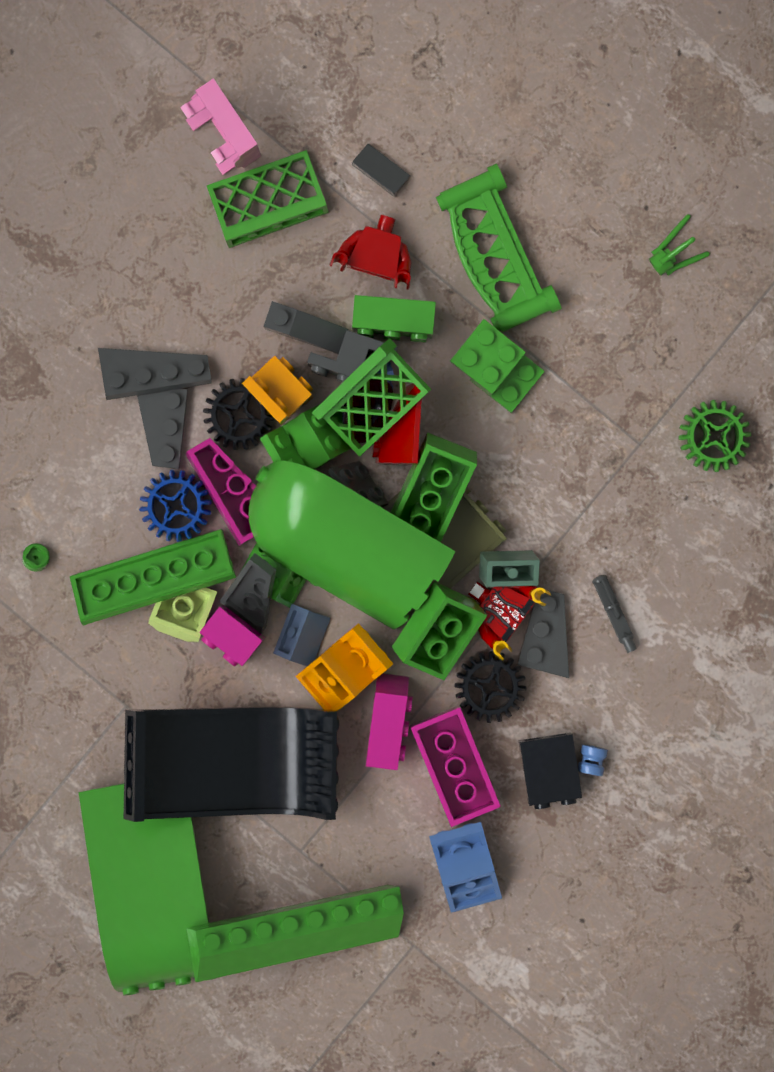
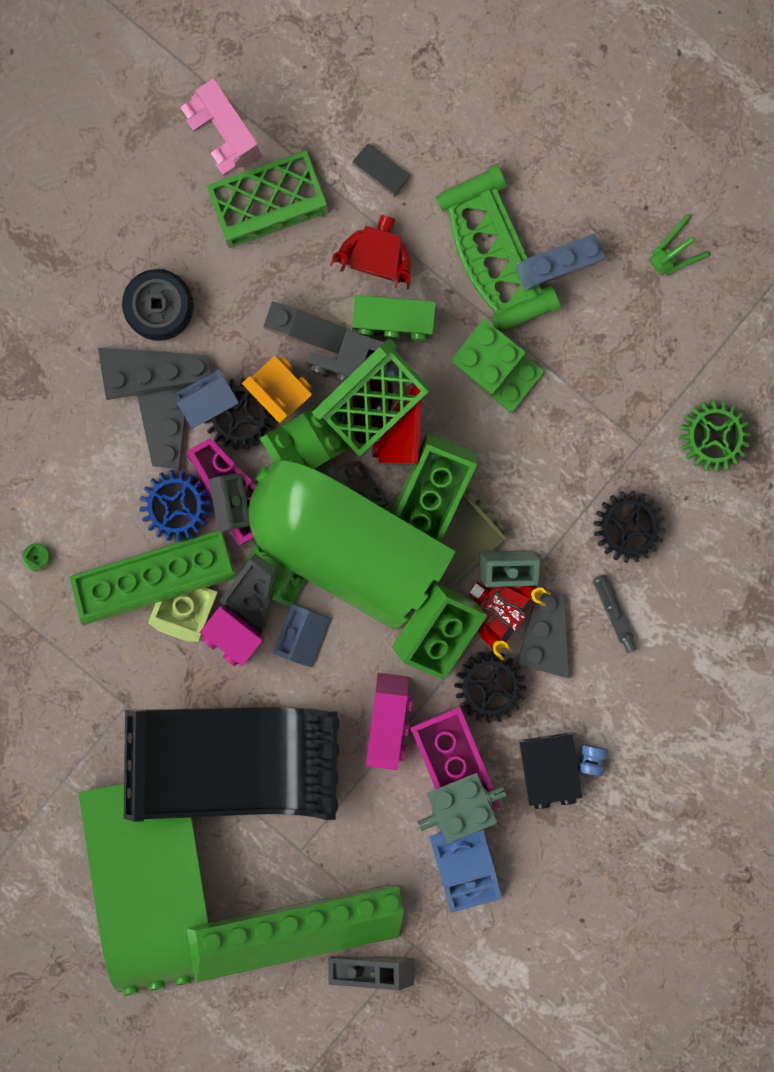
(163, 287): none -> wheel
(205, 398): none -> sand blue panel
(229, 502): none -> dark grey slope
(344, 669): light orange bracket -> none
(371, 972): none -> dark grey slope
(461, 808): none -> sand green plate
(560, 261): none -> sand blue brick
(634, 514): none -> black gear

